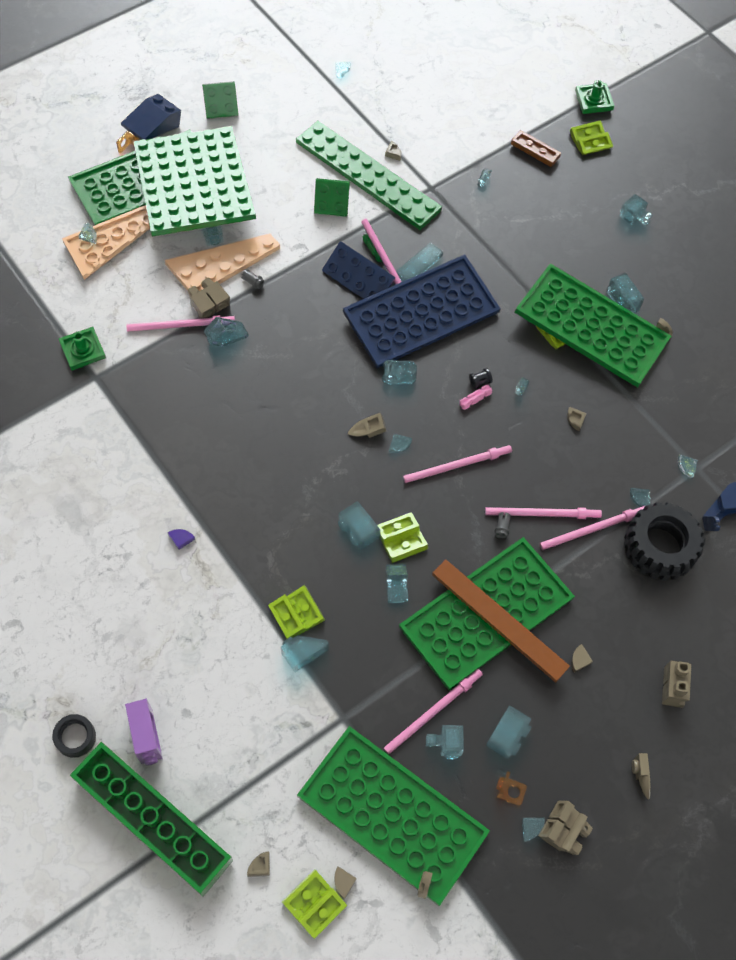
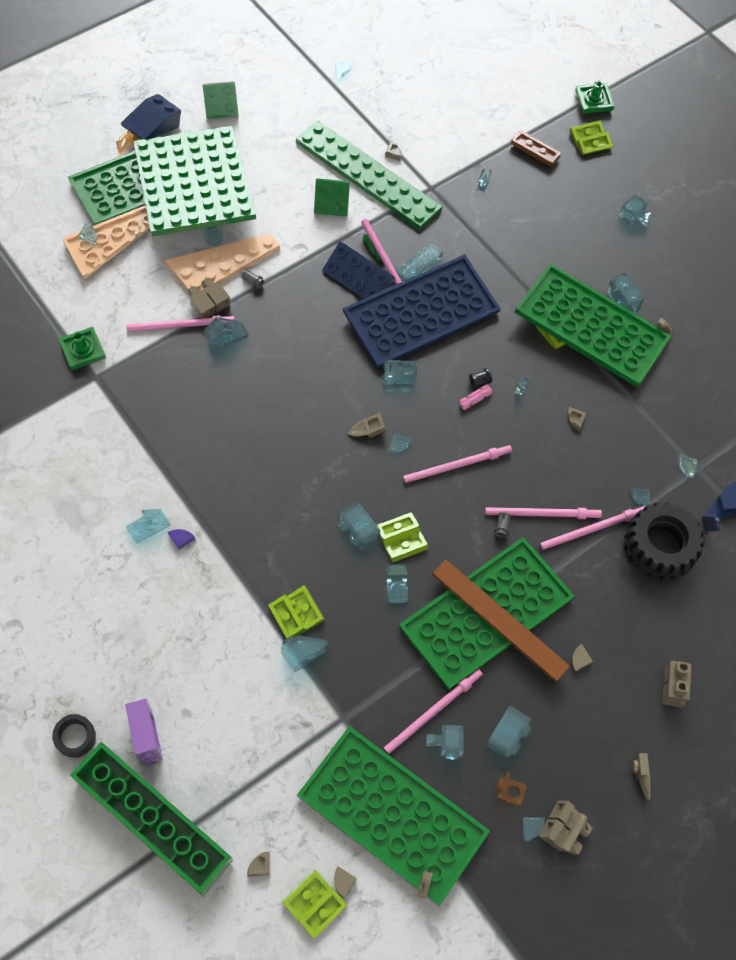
(148, 525): none -> clear light blue slope

